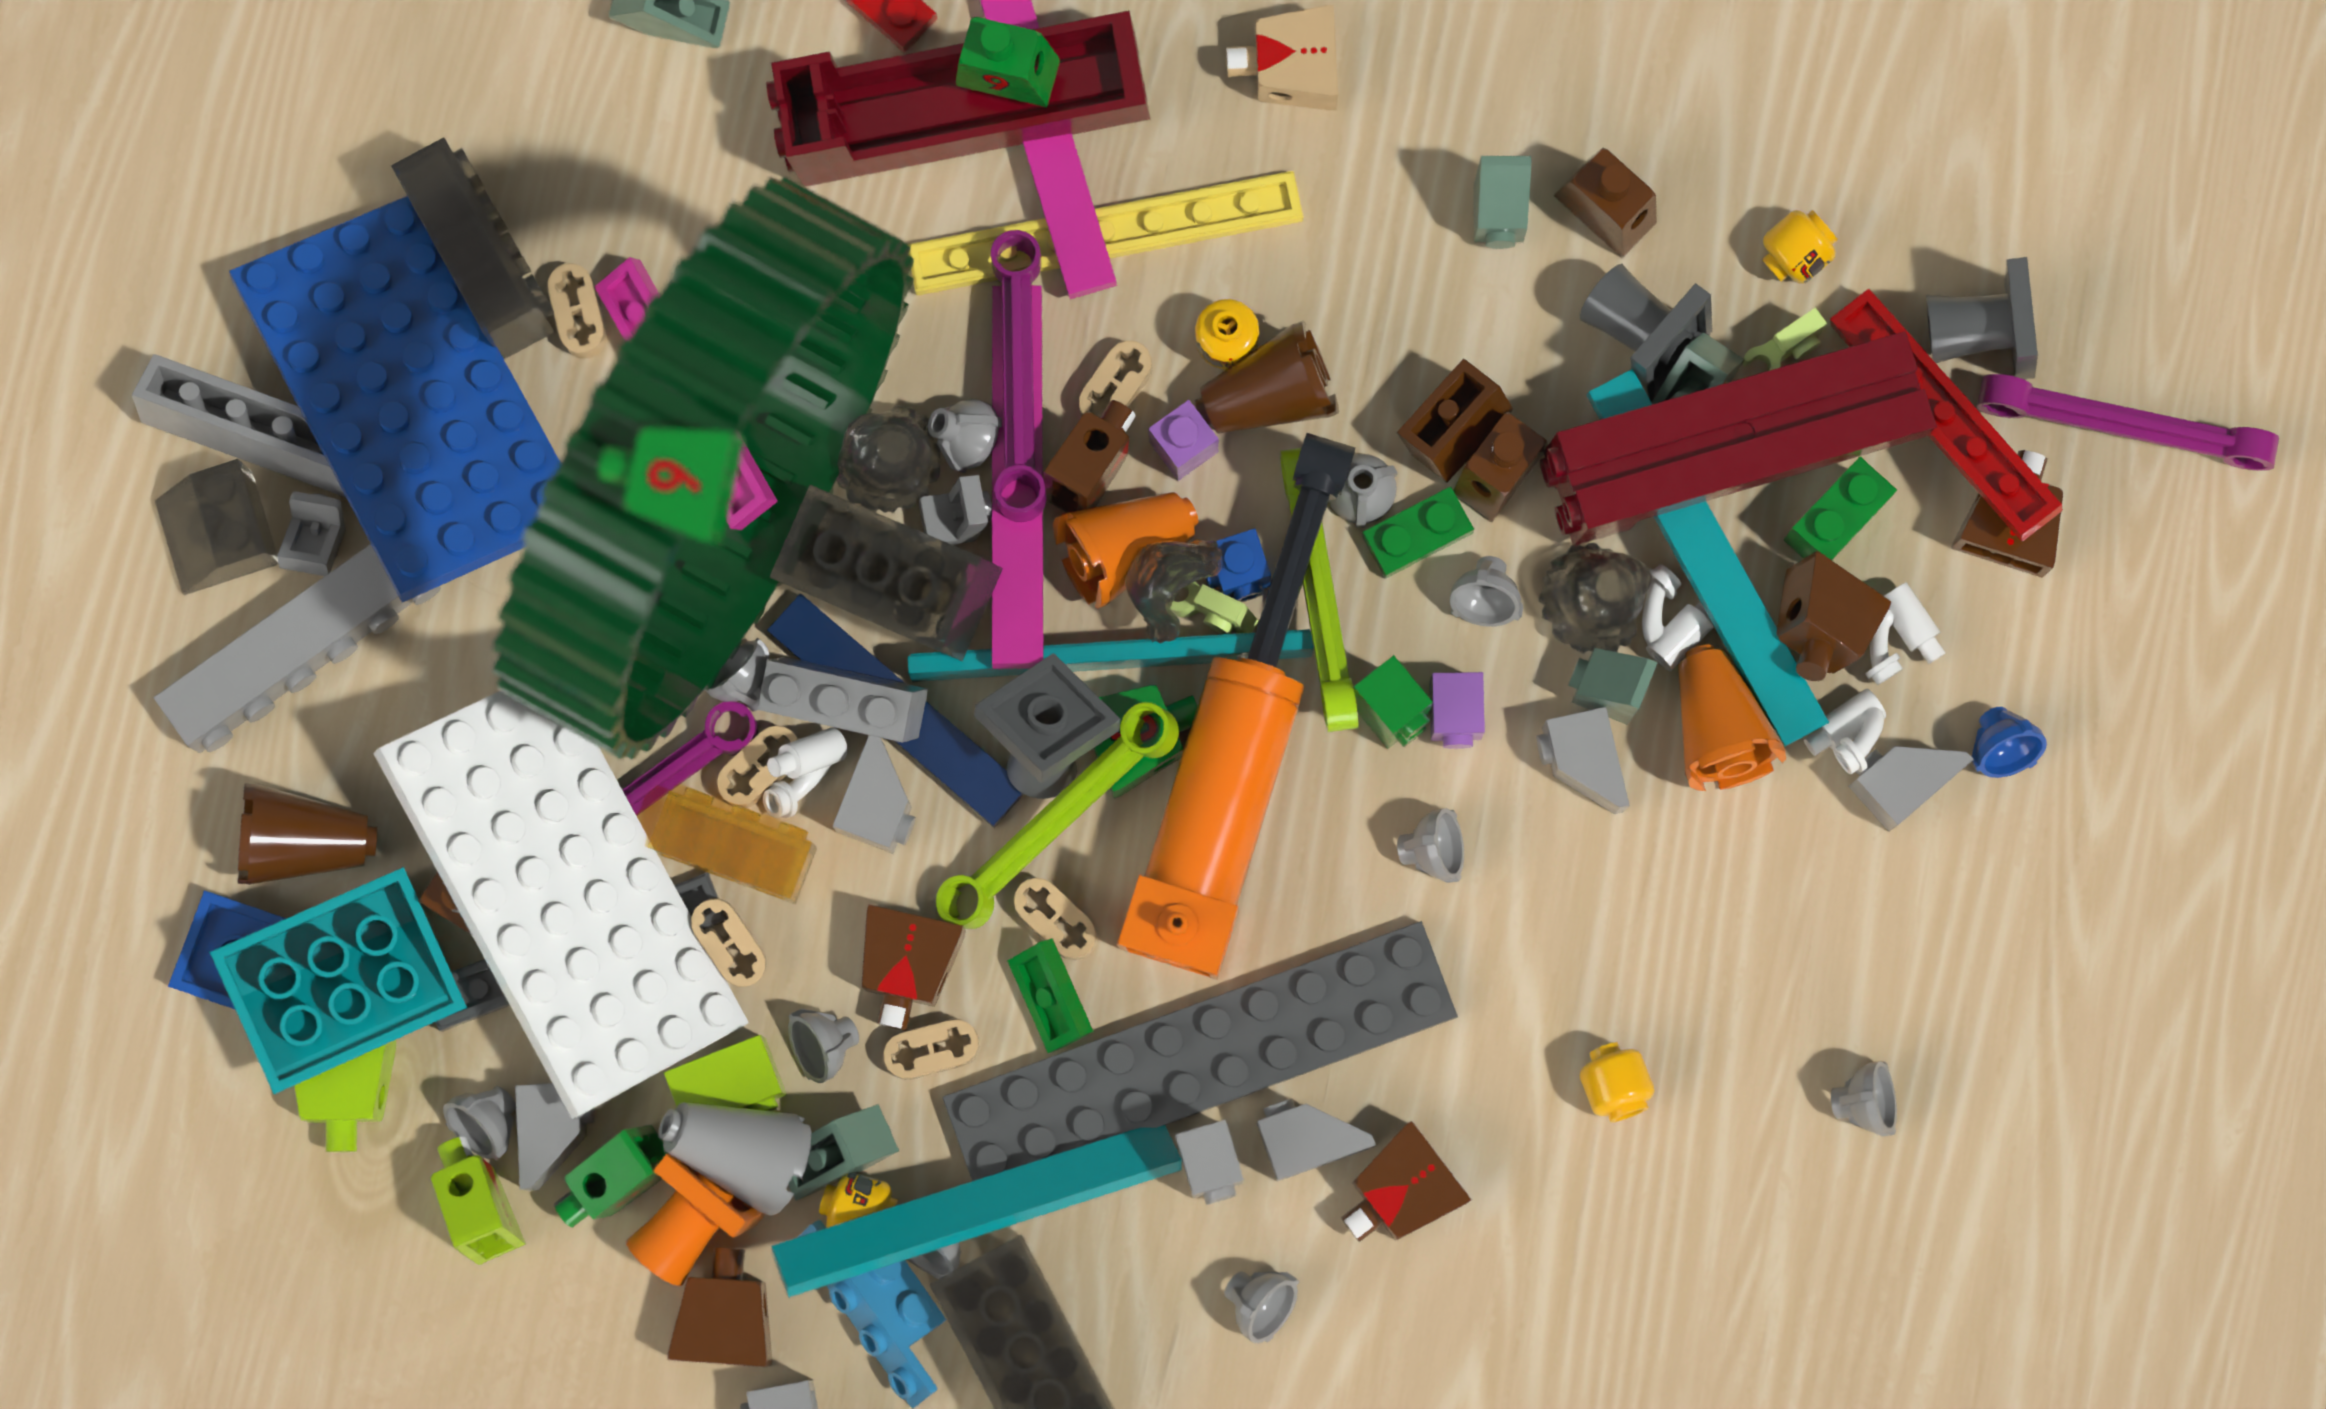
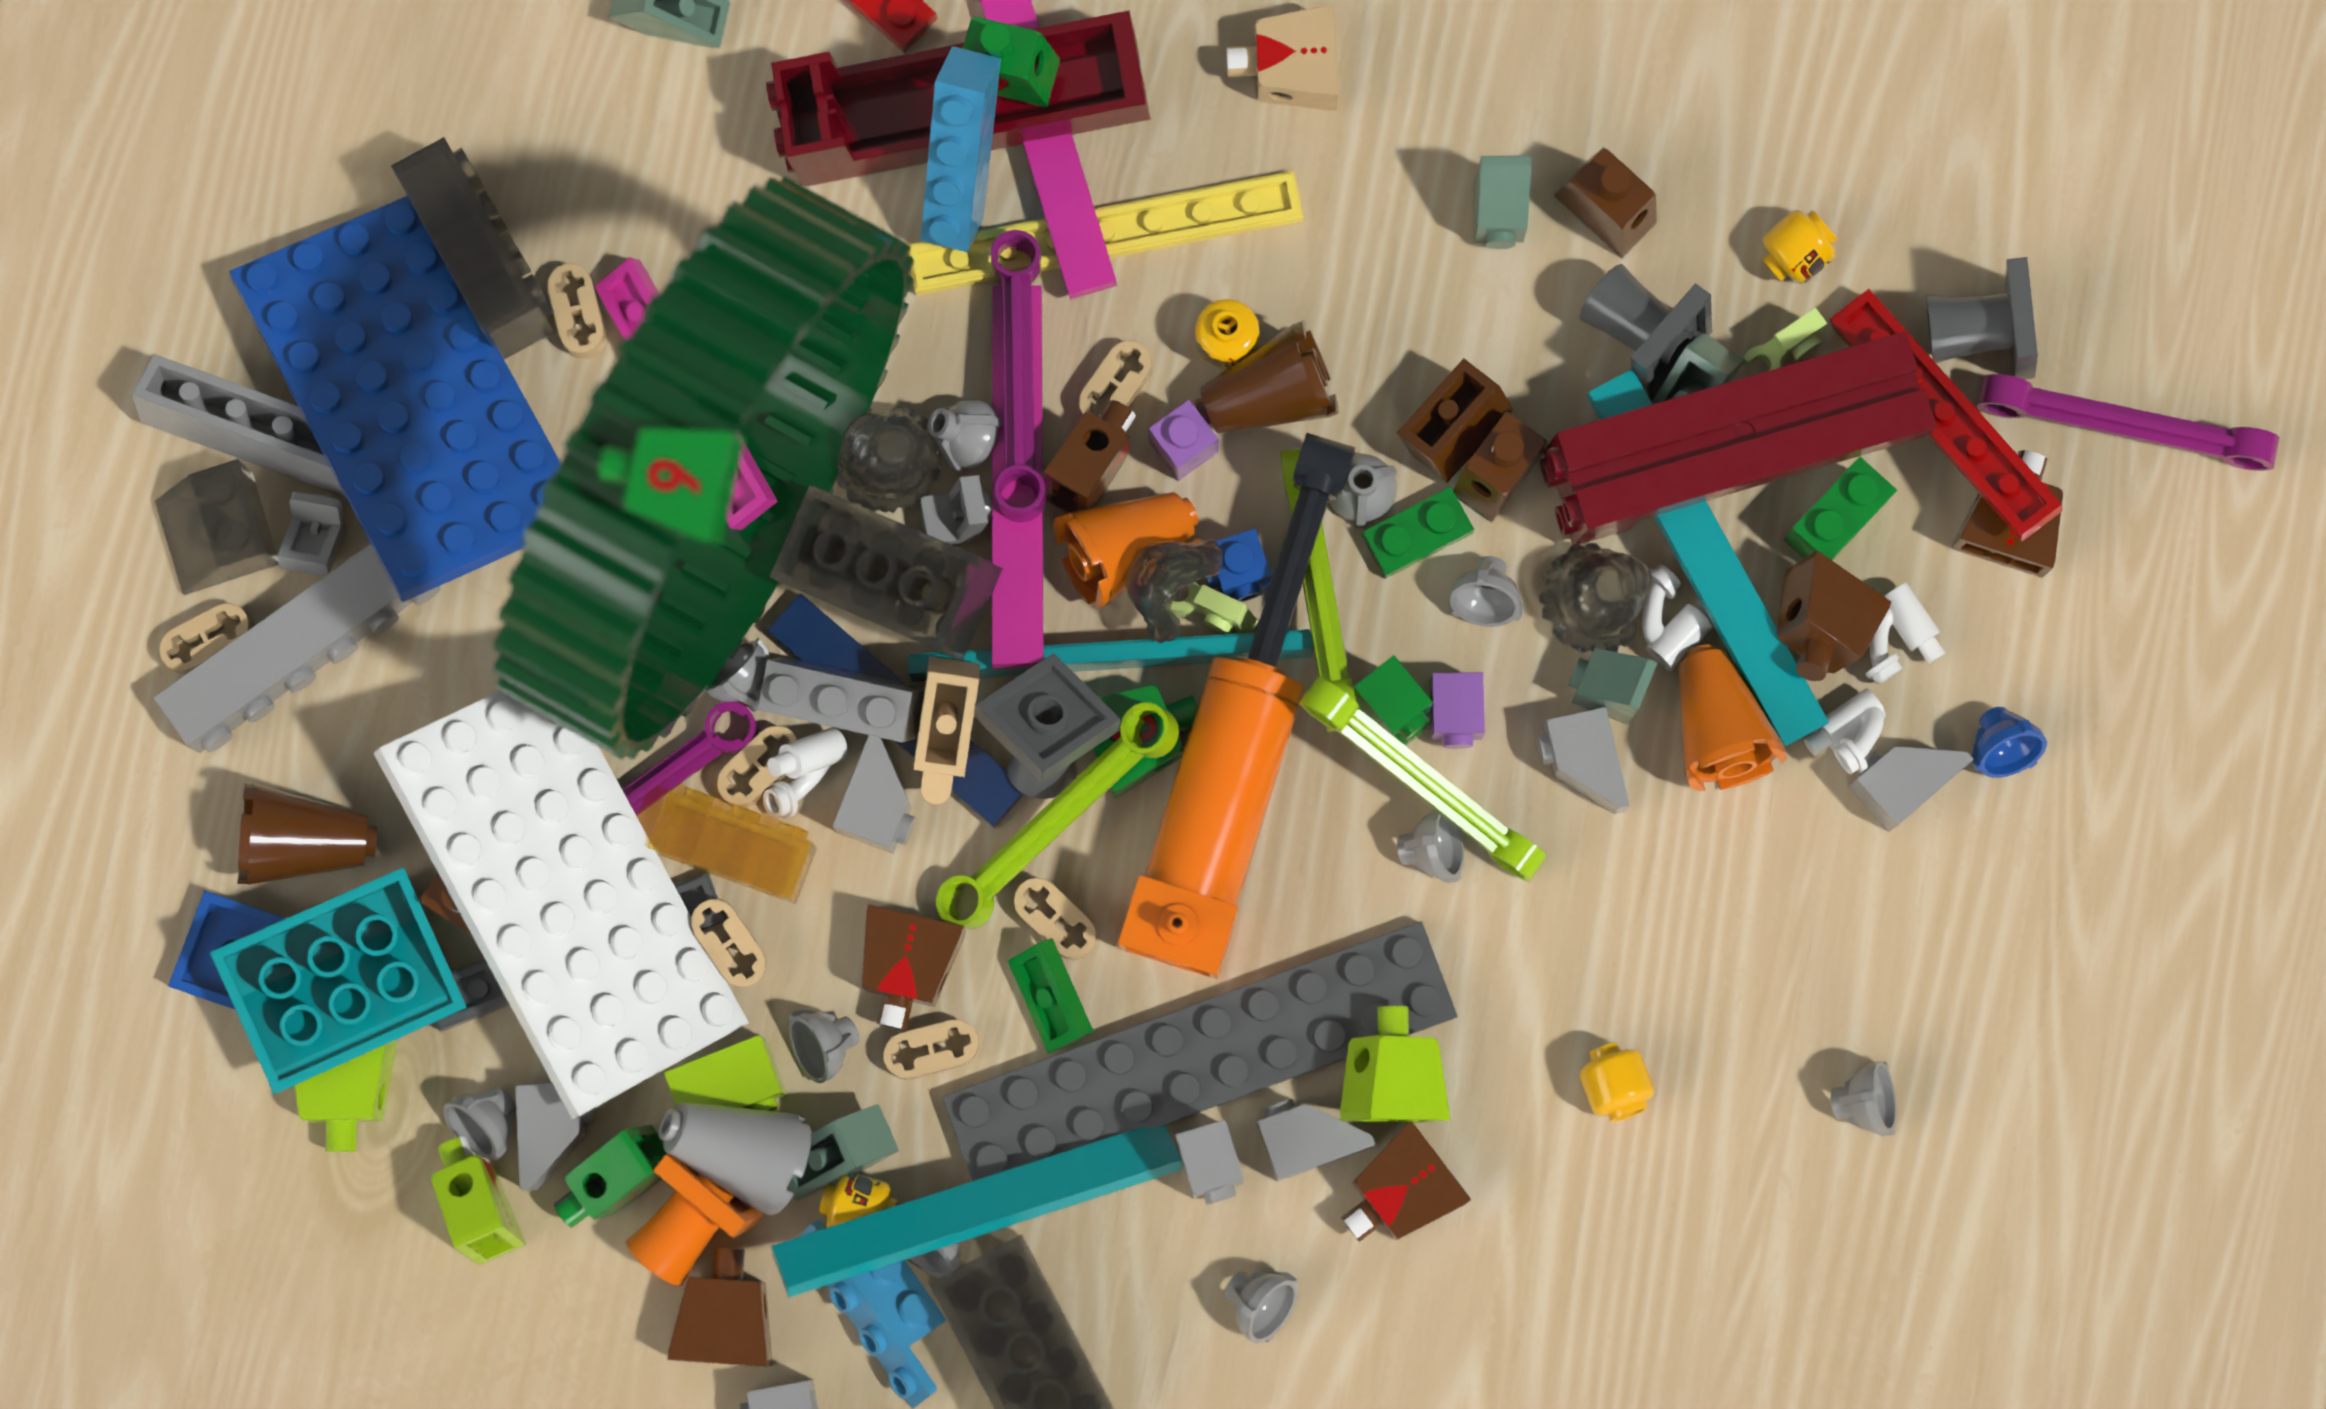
(201, 629): none -> tan beam
(945, 725): none -> tan brick
(960, 148): none -> dark azure brick
(1342, 714): none -> lime piece
(1394, 1075): none -> lime torso

